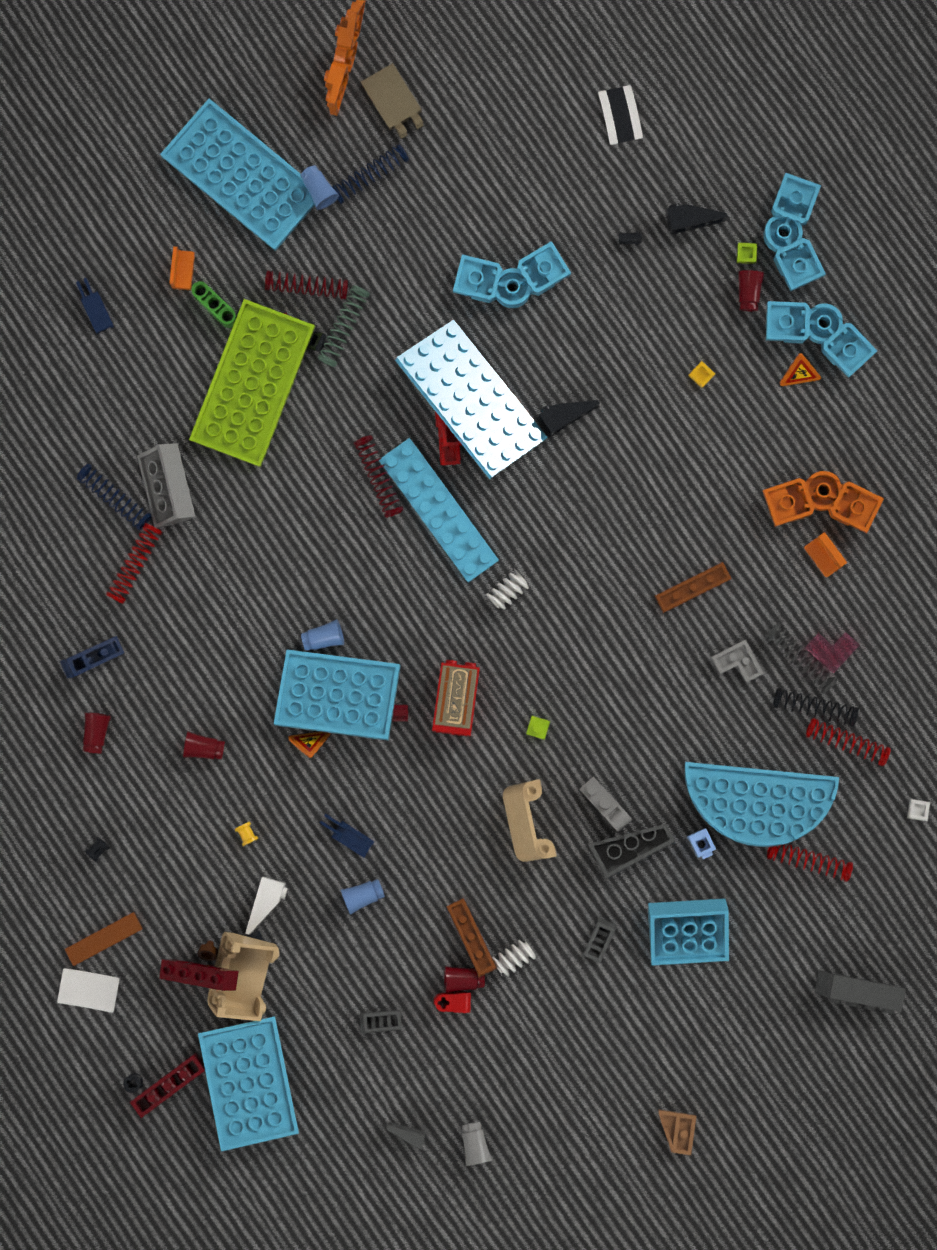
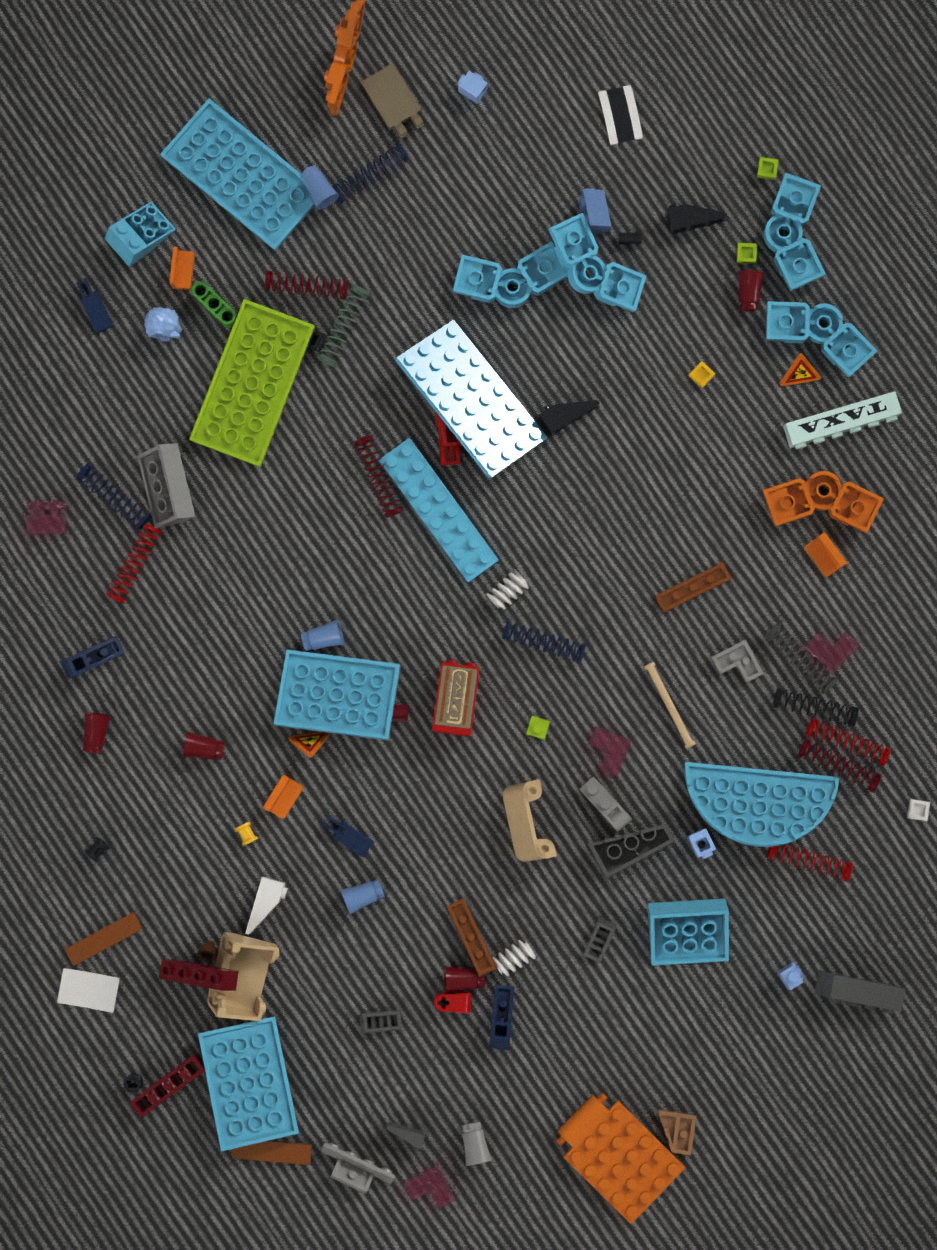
(46, 524): none -> clear pink plate
(139, 233): none -> medium azure slope
(162, 324): none -> light blue animal
(276, 1152): none -> dark orange tile
(283, 796): none -> orange panel
(354, 1171): none -> light grey bracket
(430, 1181): none -> clear pink plate
(472, 86): none -> light blue brick
(501, 1017): none -> dark blue slope
(577, 252): none -> medium azure plate
(582, 647): none -> dark blue piece
(595, 210): none -> medium blue slope
(615, 747): none -> clear pink plate
(618, 1156): none -> orange plate
(669, 704): none -> tan bar
(767, 168): none -> lime plate
(791, 976): none -> light blue brick
(842, 419): none -> light aqua brick
(874, 781): none -> dark red piece

